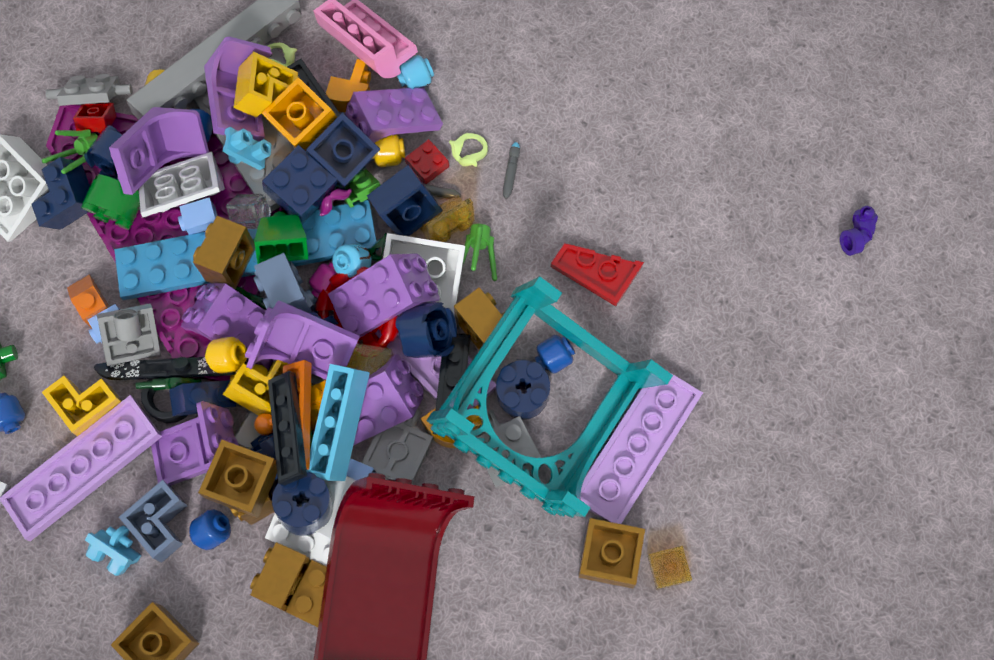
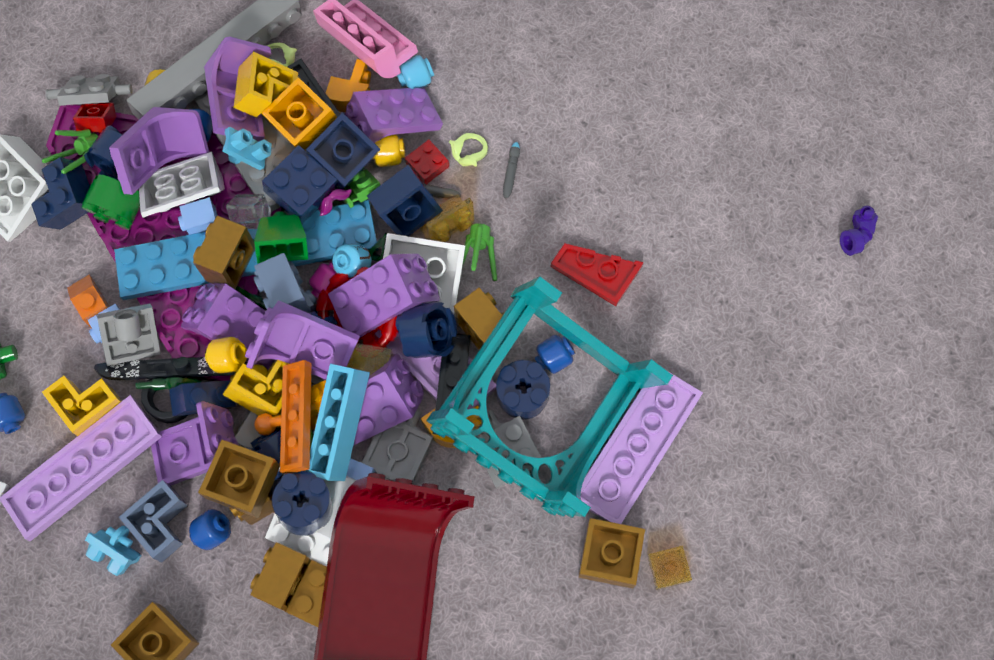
(287, 428): black tile -> none

